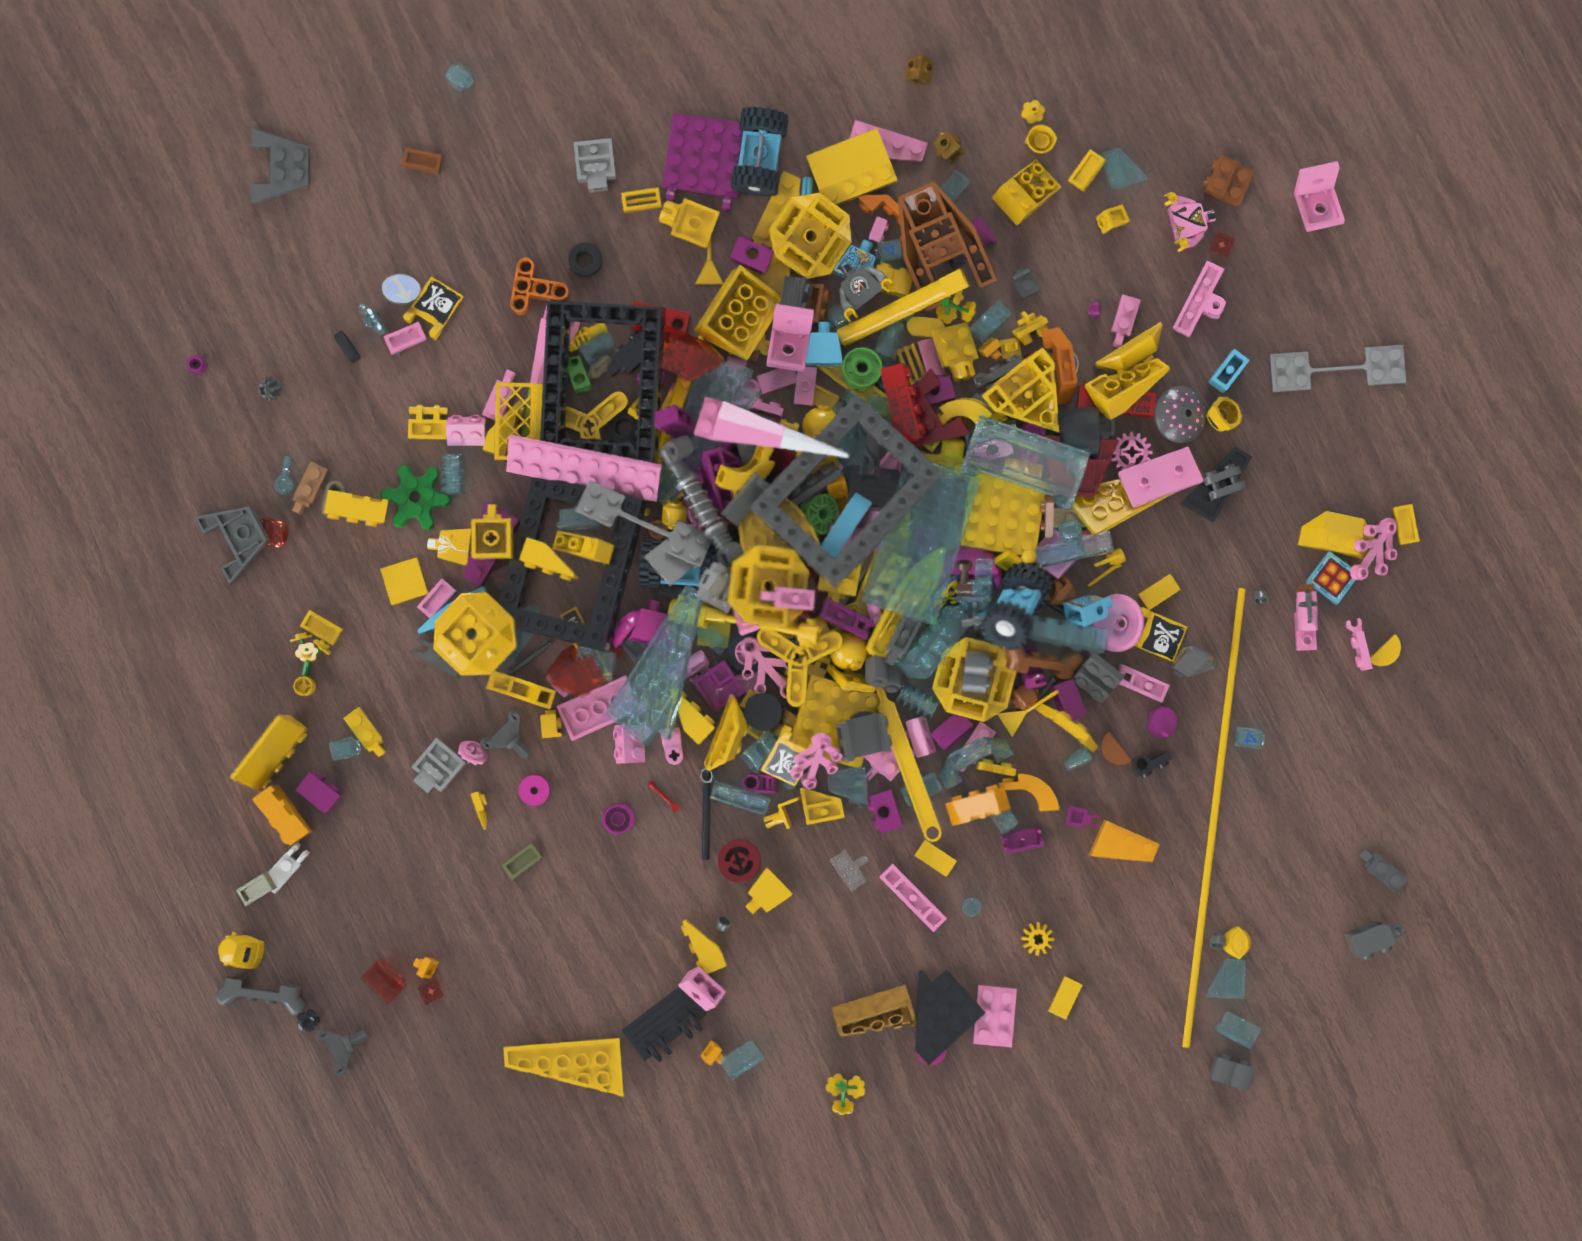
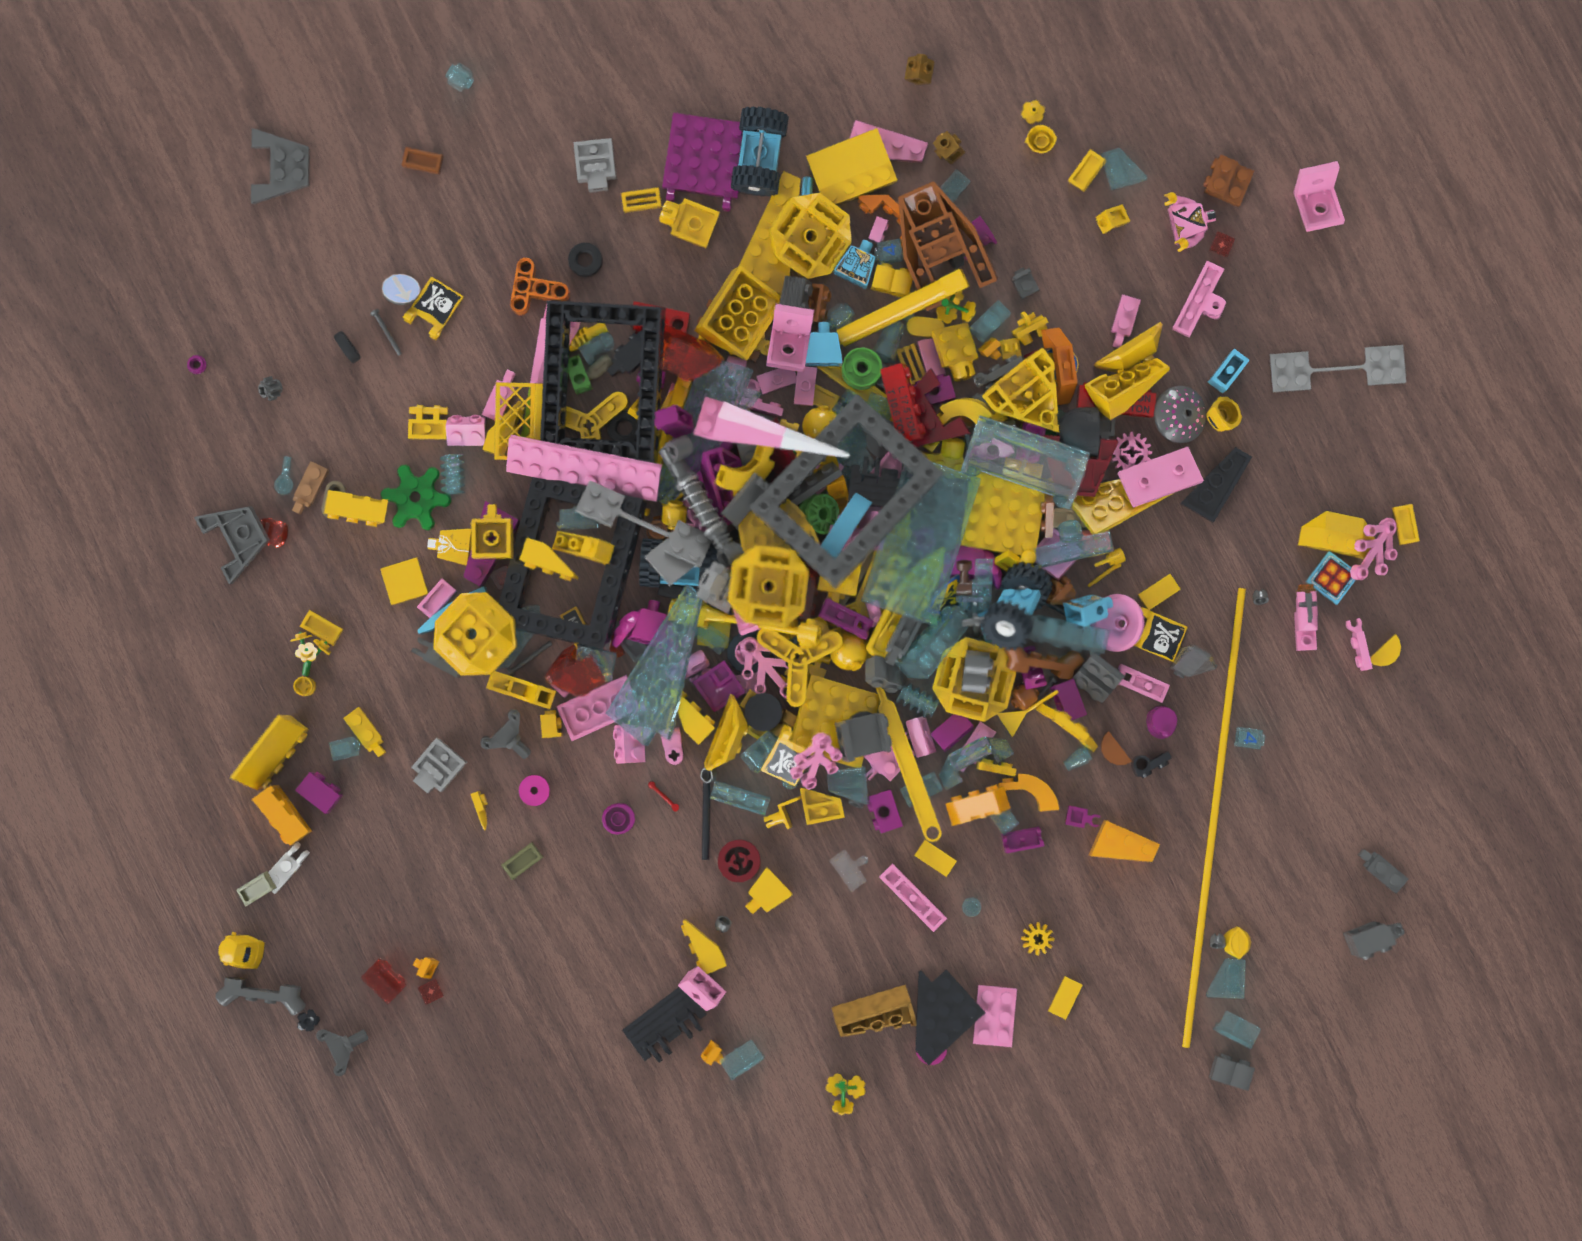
(370, 320): clear light blue piece -> none
(405, 338): bright pink plate -> none
(480, 754): bright pink gear -> none
(580, 1063): yellow wing -> none
(709, 273): yellow piece -> none
(760, 263): magenta brick -> none
(762, 783): magenta piece -> none
(790, 598): bright pink plate -> none
(850, 680): yellow wing -> none
(860, 287): torso -> none
(1025, 192): yellow slope -> none
(1094, 310): magenta plate -> none
(1213, 478): dark grey brick -> none

